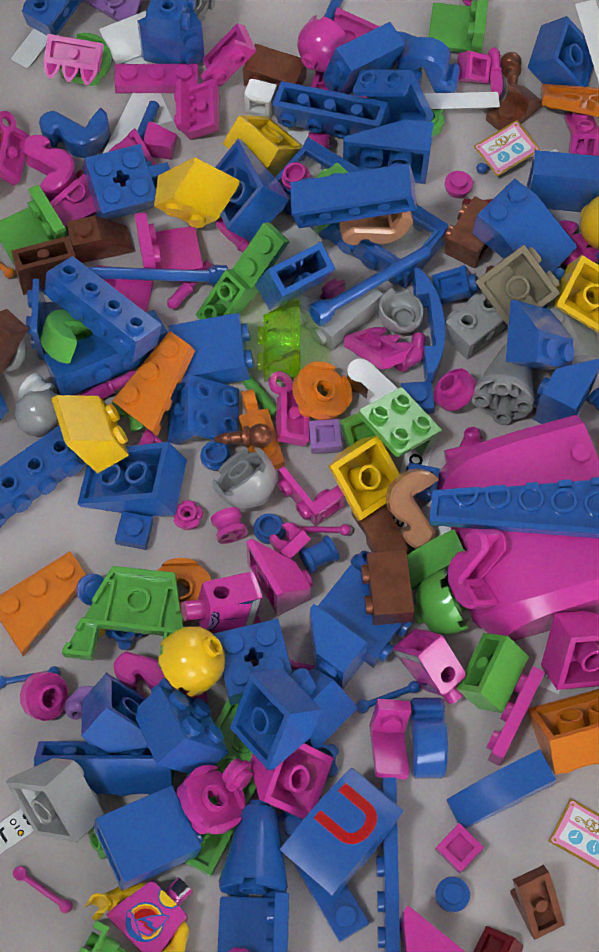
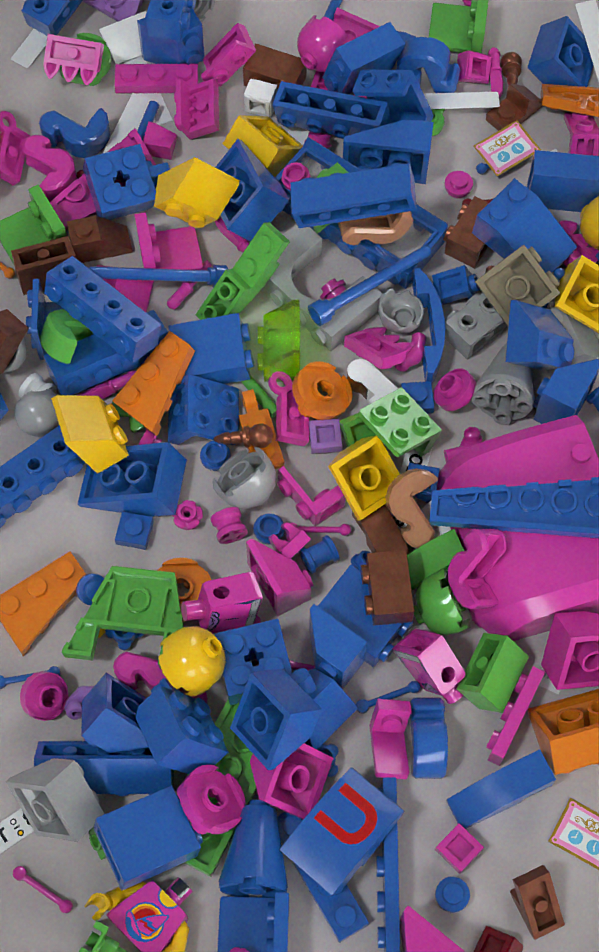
(237, 774): dark pink plate -> none
(295, 275): blue brick -> none

